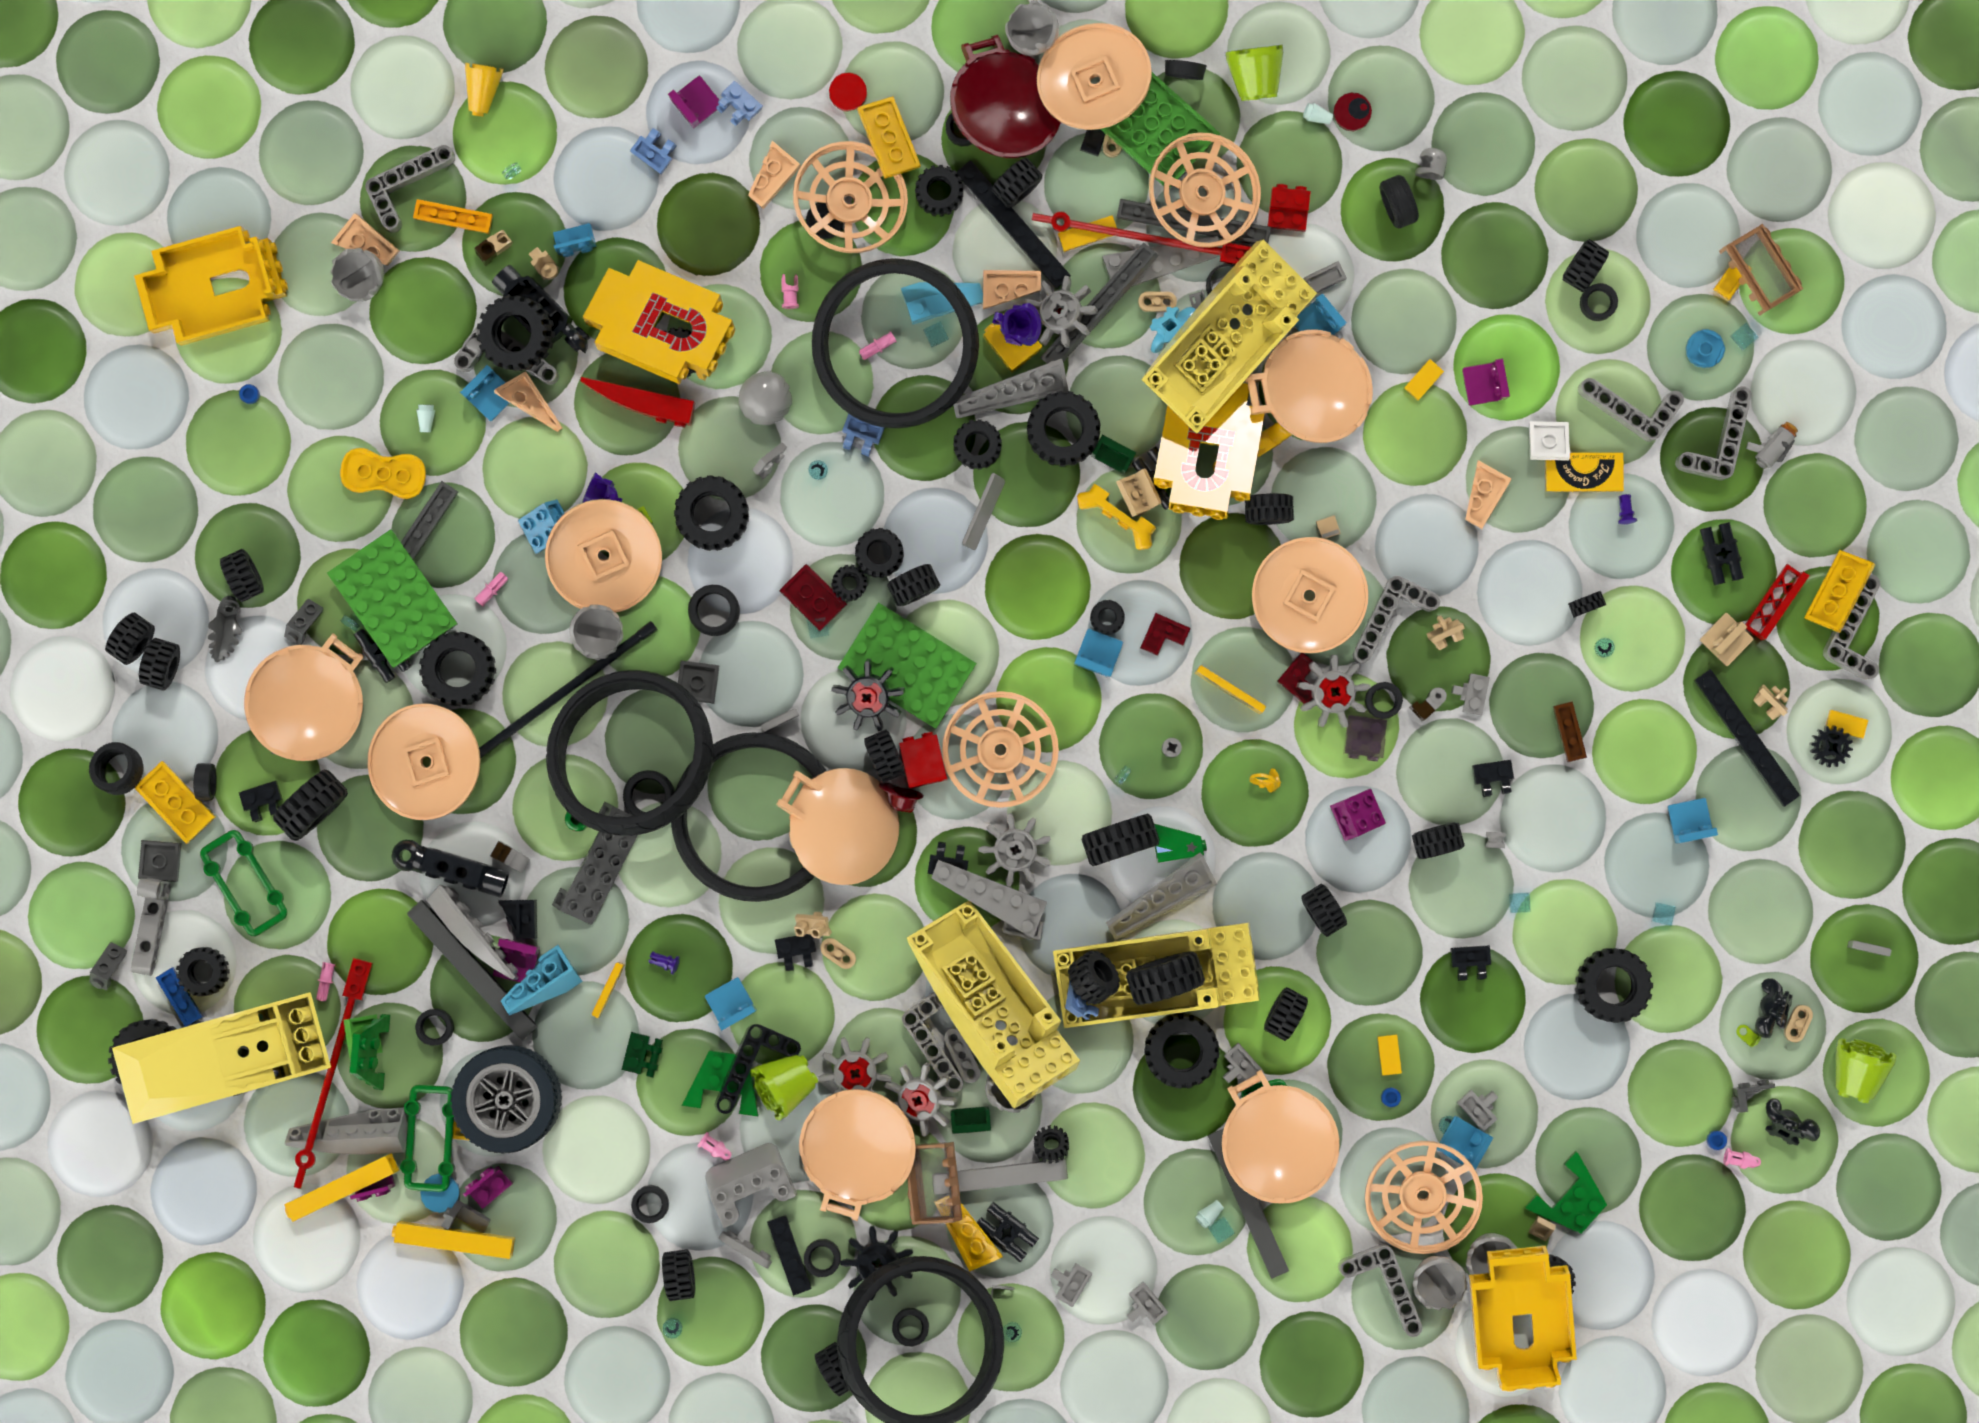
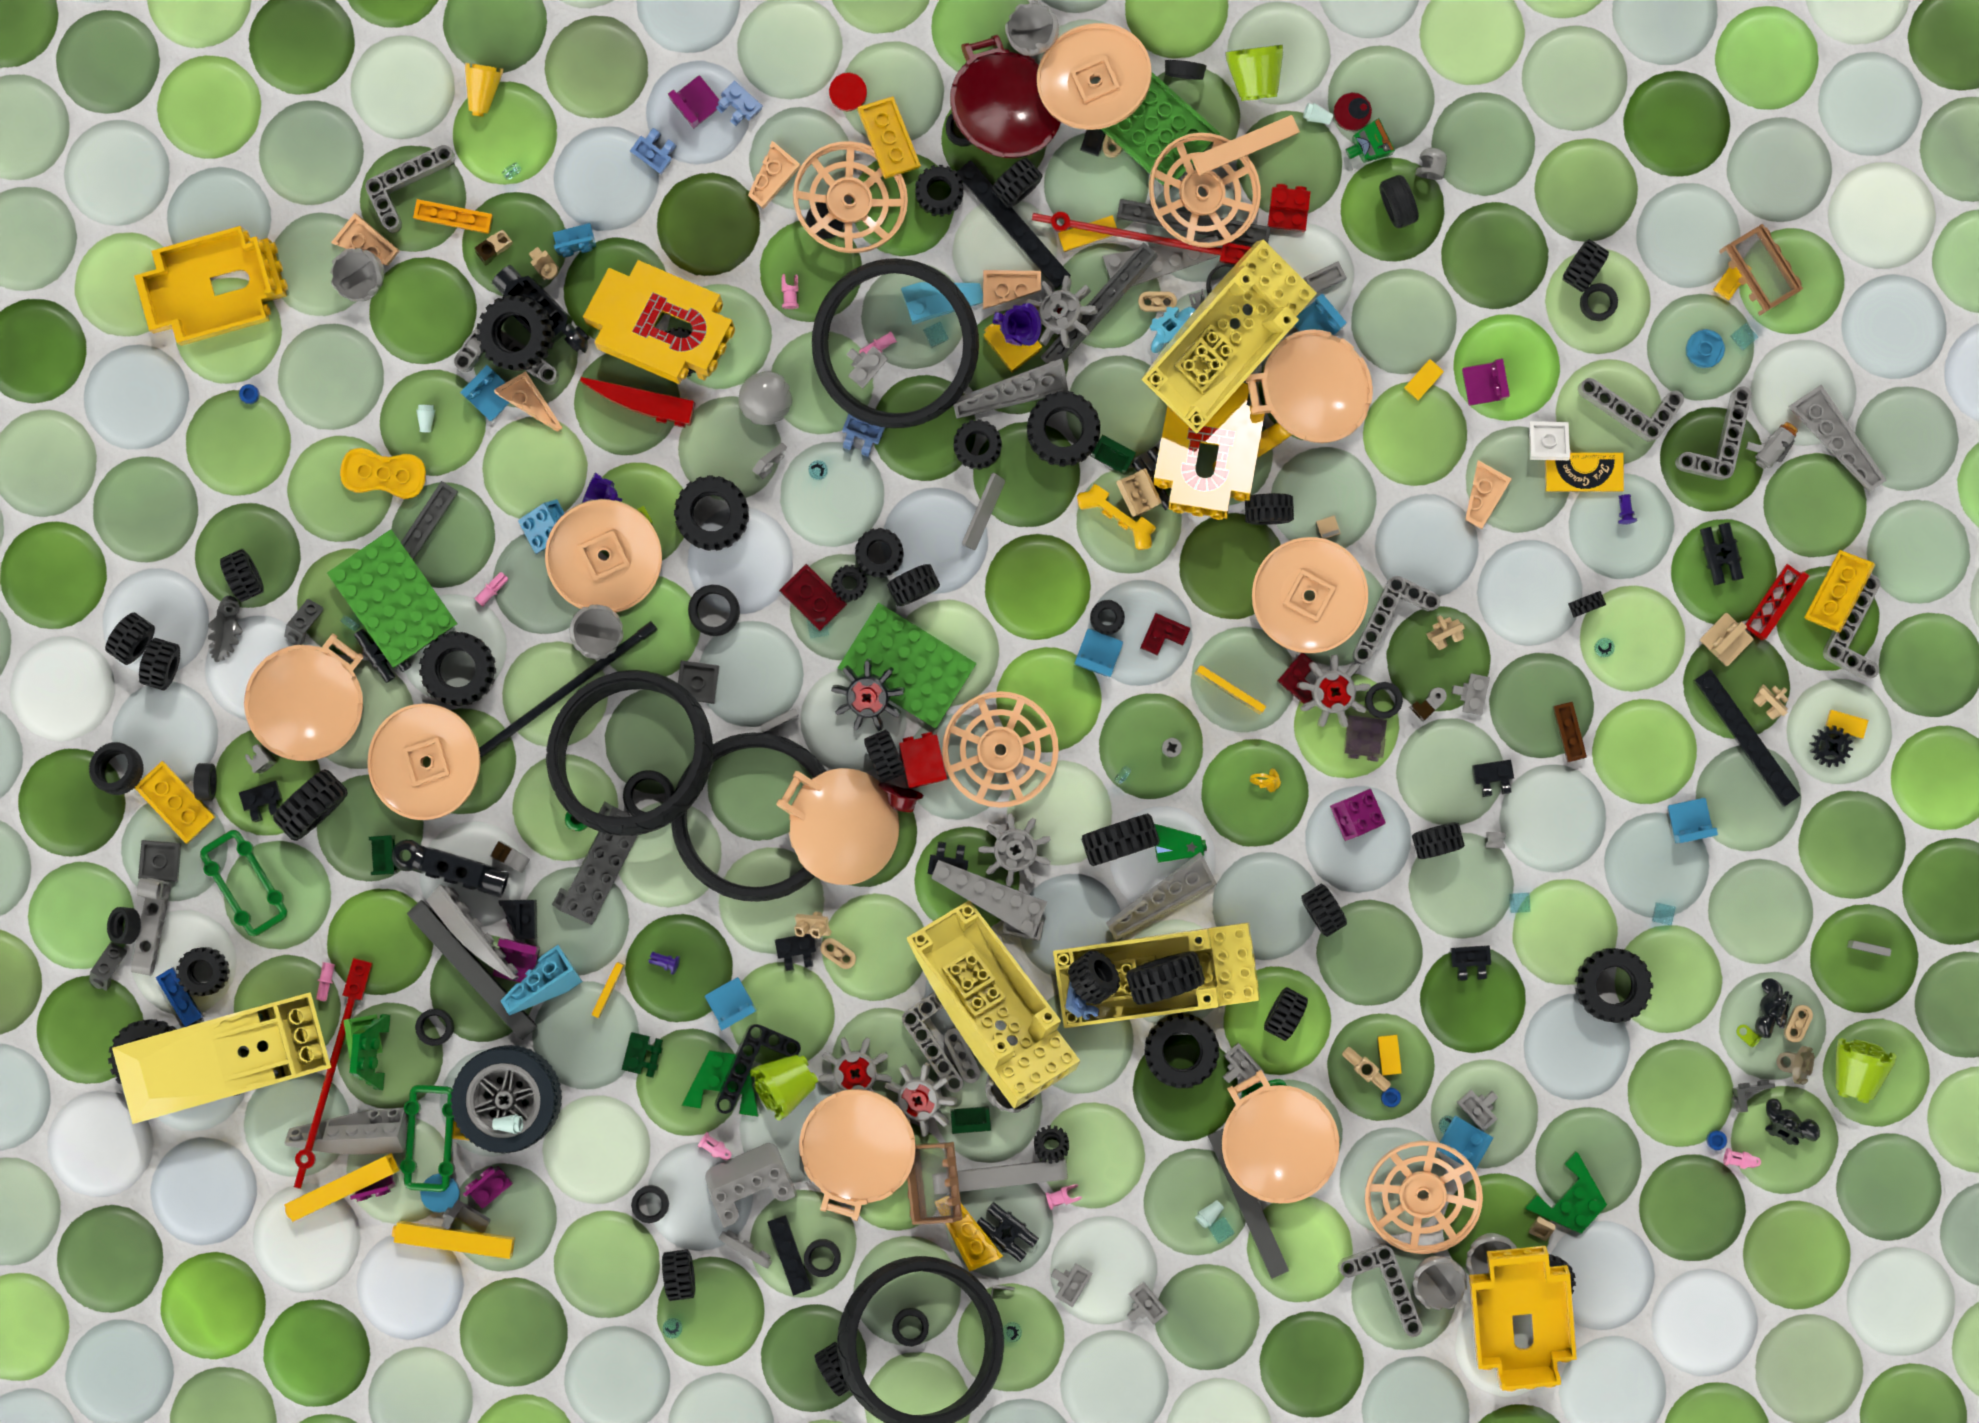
(115, 925): none -> black tyre
(261, 761): none -> light grey hinge
(381, 854): none -> dark green panel
(508, 1124): none -> light aqua cone
(865, 365): none -> light grey hinge
(870, 1253): black gear -> none
(1061, 1197): none -> bright pink piece
(1245, 145): none -> light nougat tile
(1371, 143): none -> green torso
(1374, 1076): none -> tan axle
(1801, 1064): none -> dark tan tile
(1831, 428): none -> light grey wing

